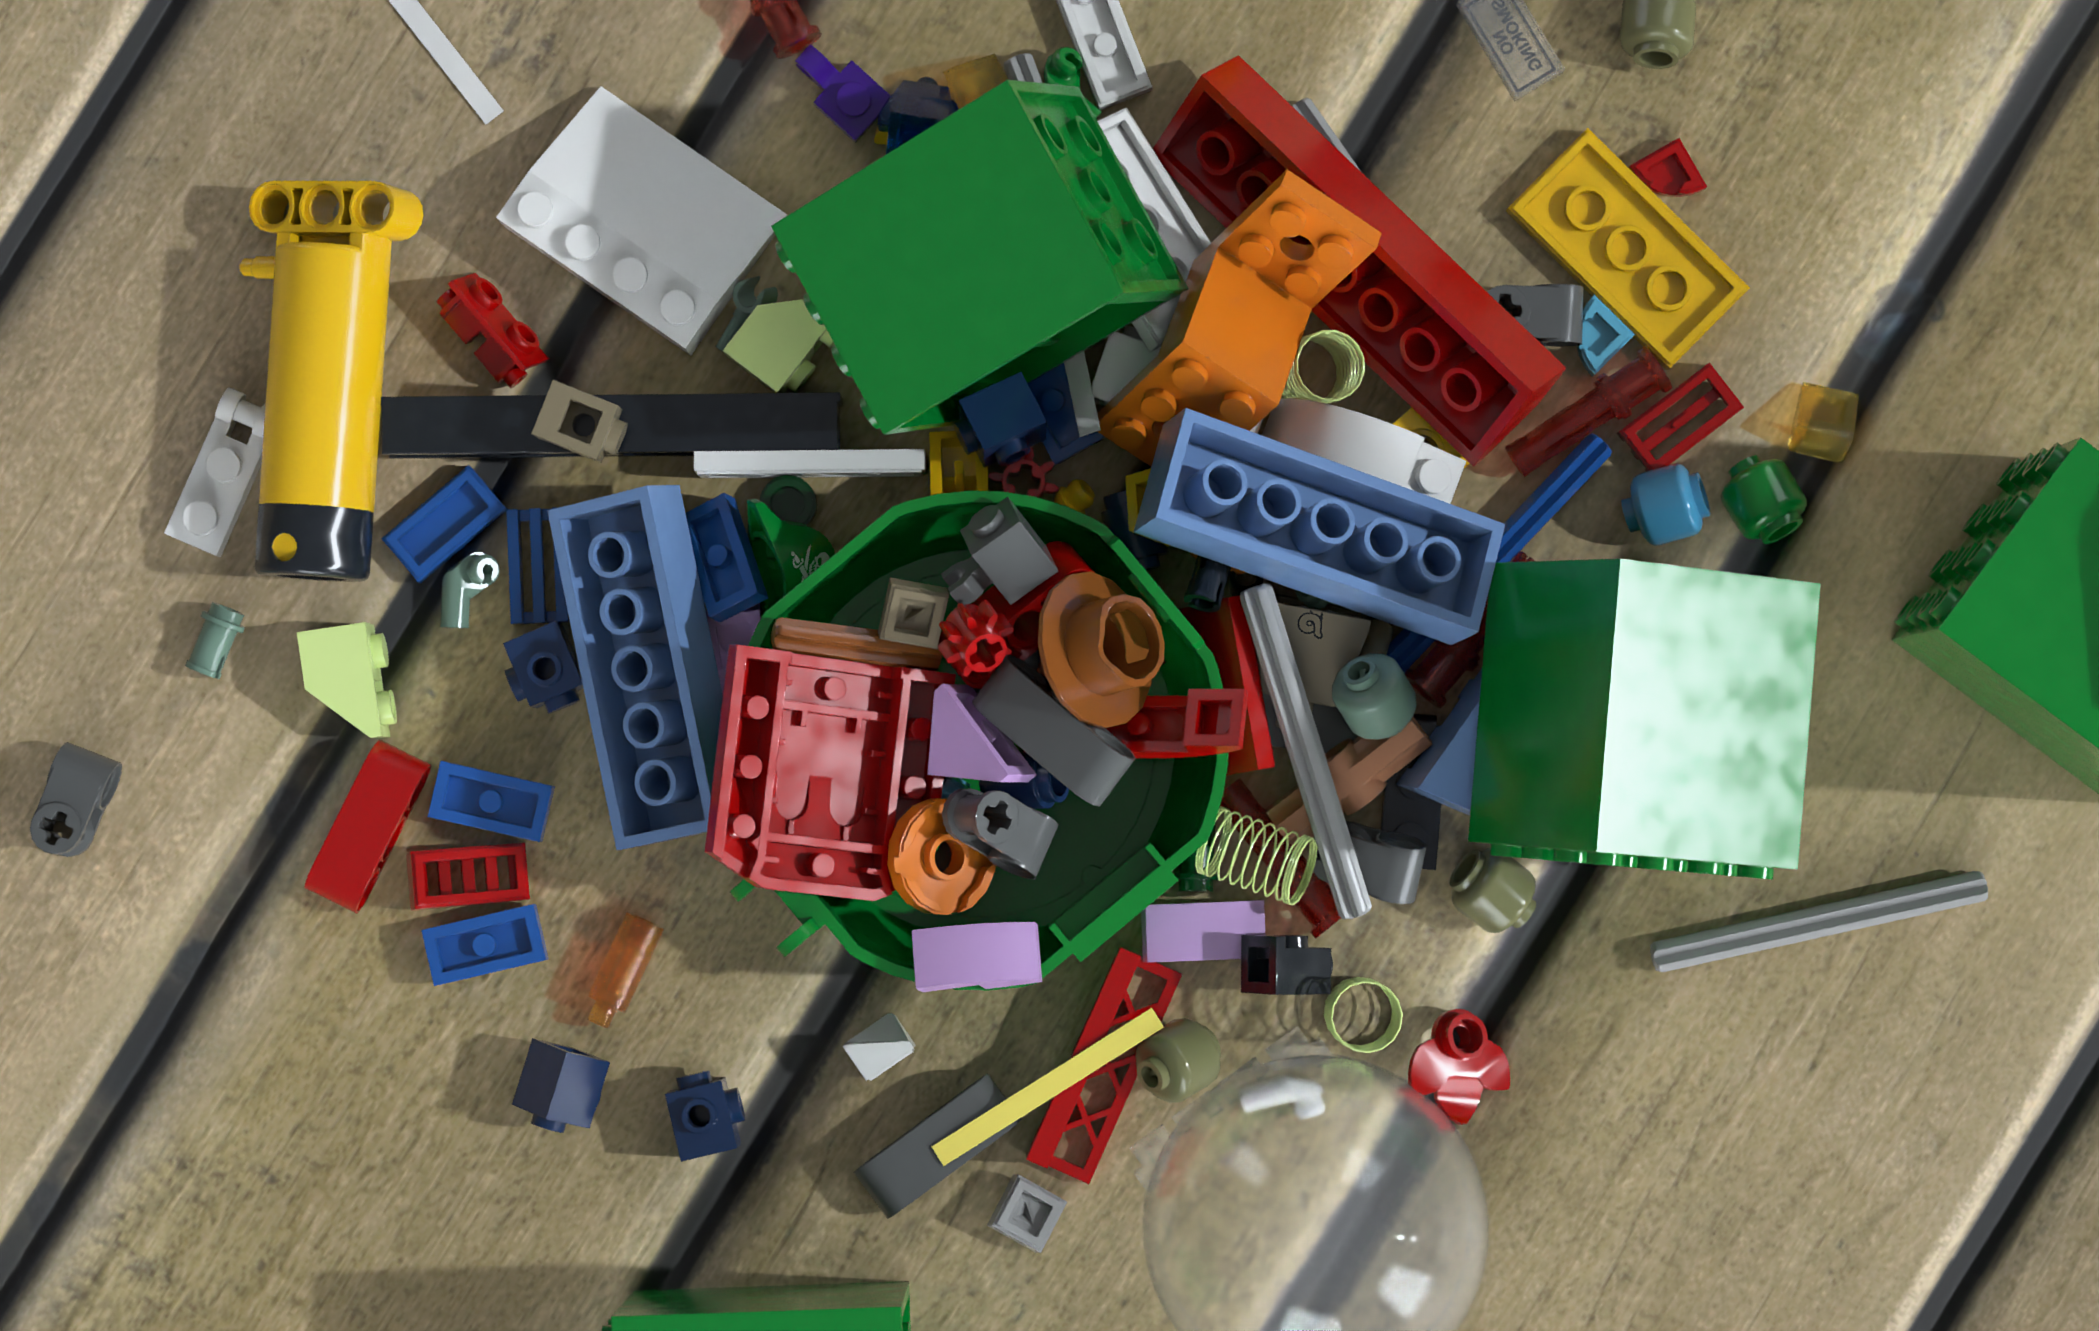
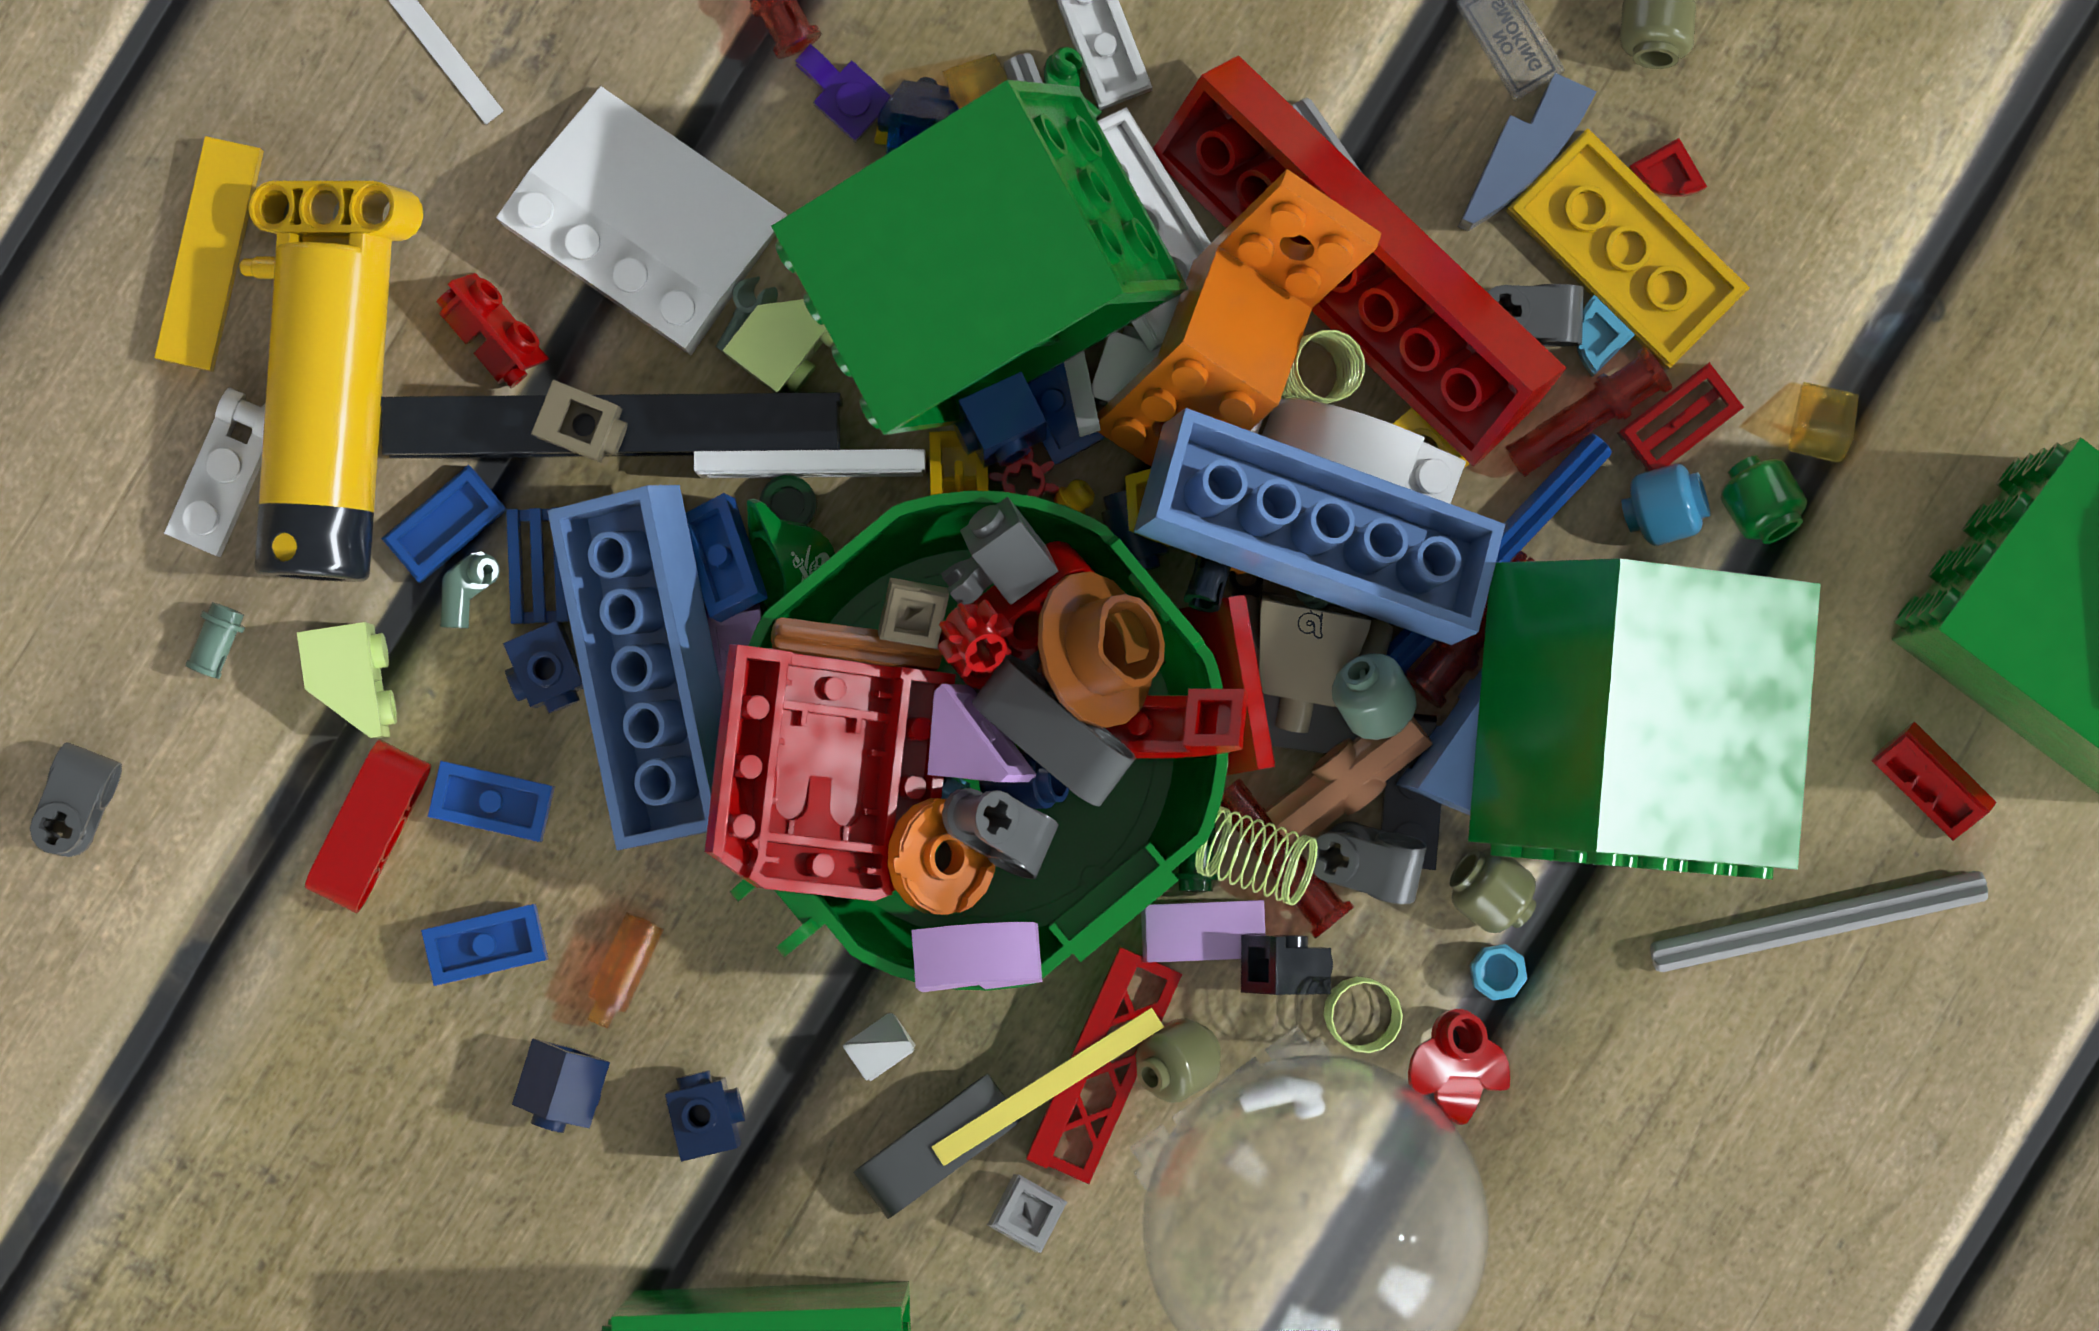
(209, 254): none -> yellow tile
(418, 880): red slope -> none
(1305, 751): light grey axle -> none
(1498, 972): none -> medium azure tile
(1527, 149): none -> sand blue slope
(1933, 781): none -> red plate

